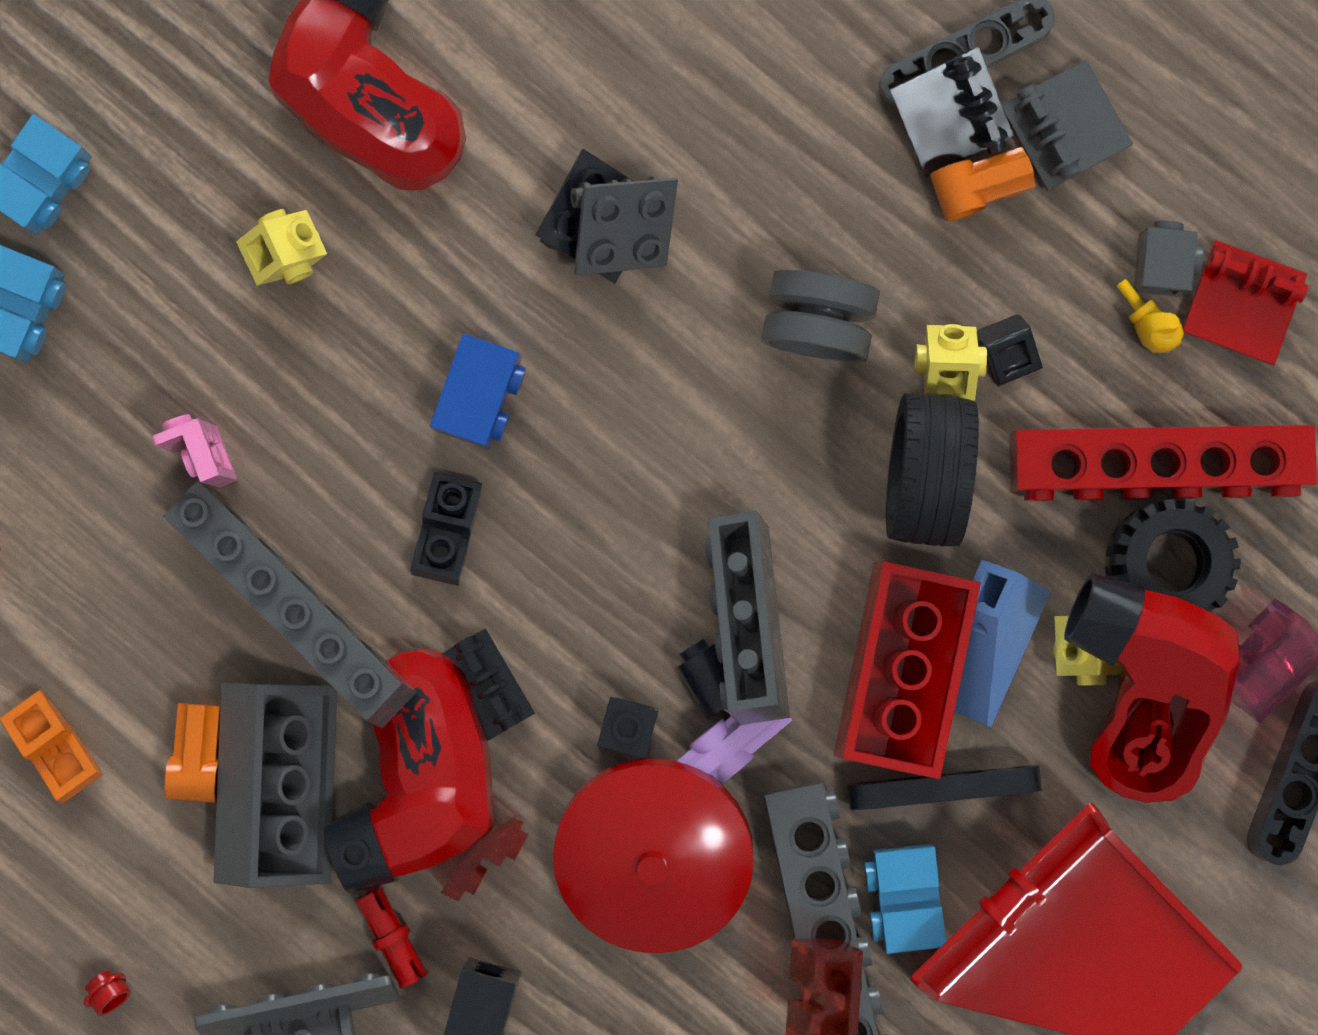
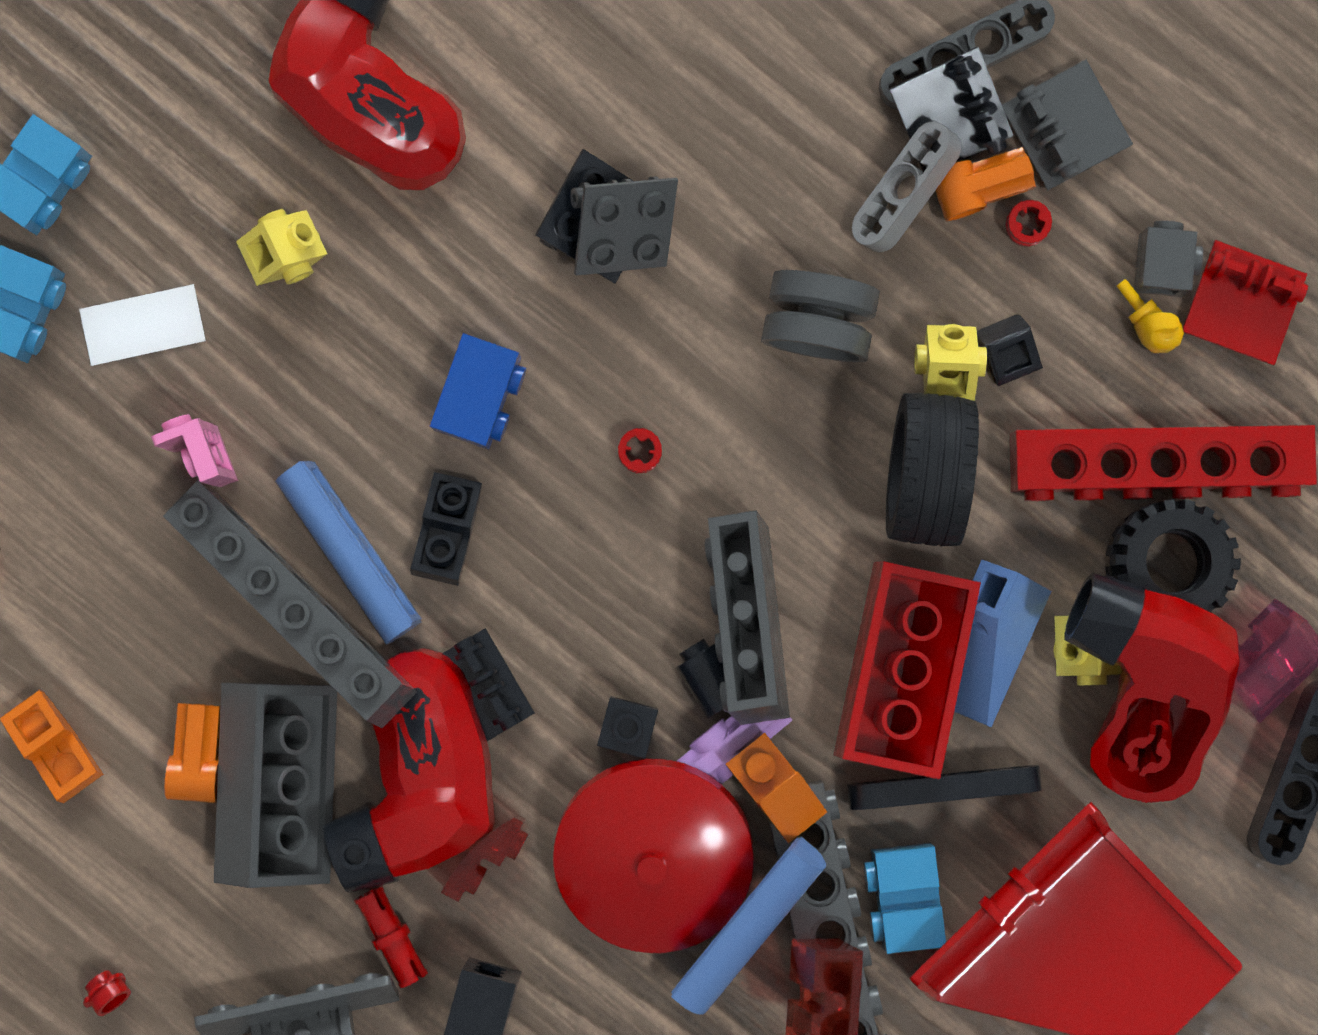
(142, 325): none -> white sticker
(348, 550): none -> medium blue brick
(642, 436): none -> red bush
(749, 927): none -> medium blue brick
(776, 788): none -> orange slope
(926, 182): none -> light grey beam
(1042, 218): none -> red bush

